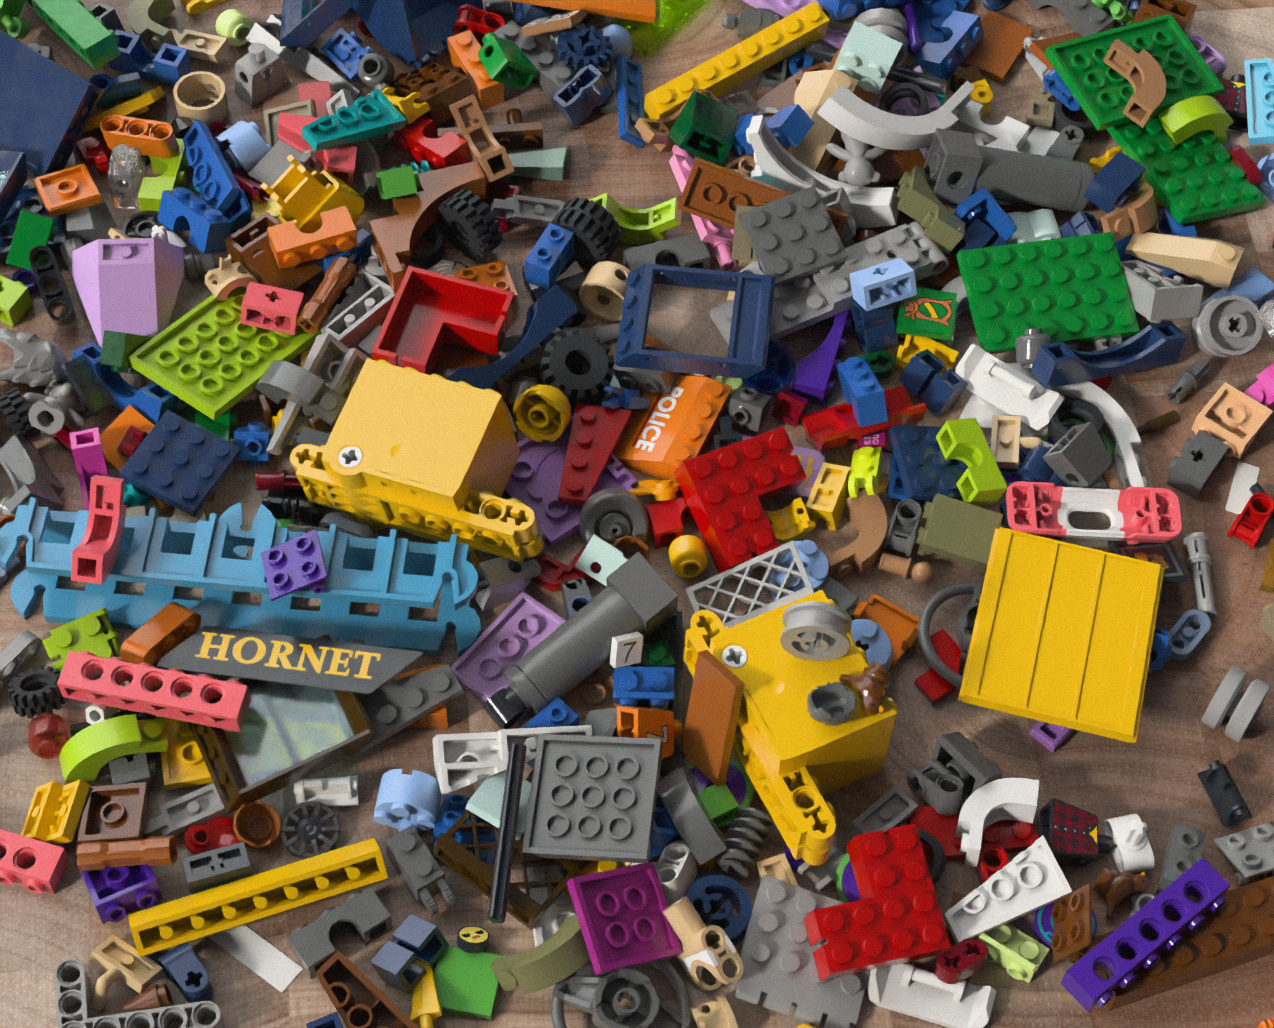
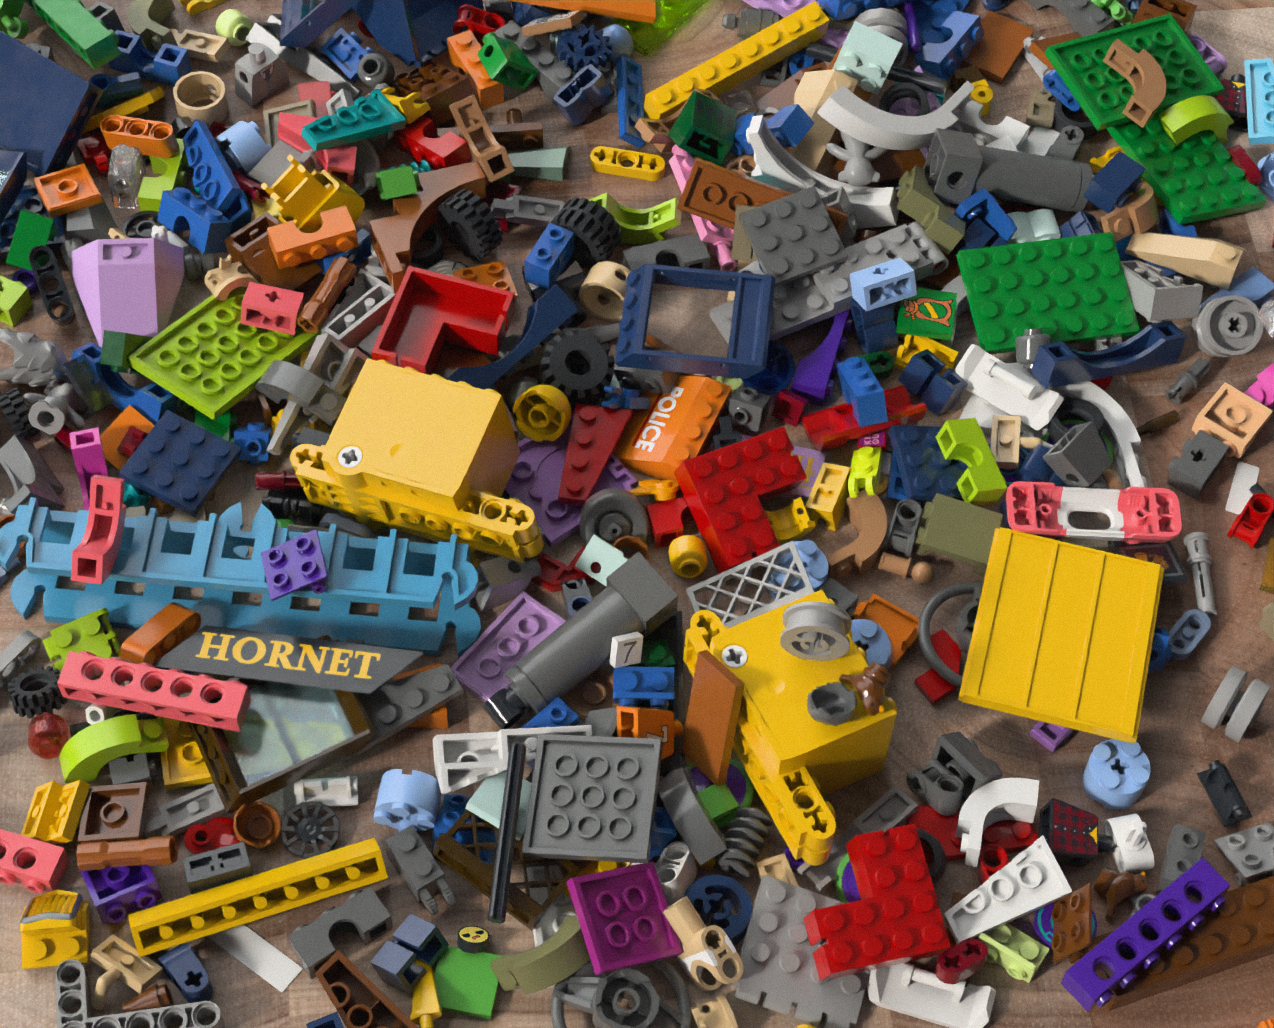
(55, 930): none -> yellow piece
(644, 173): none -> yellow beam
(1116, 774): none -> light blue brick

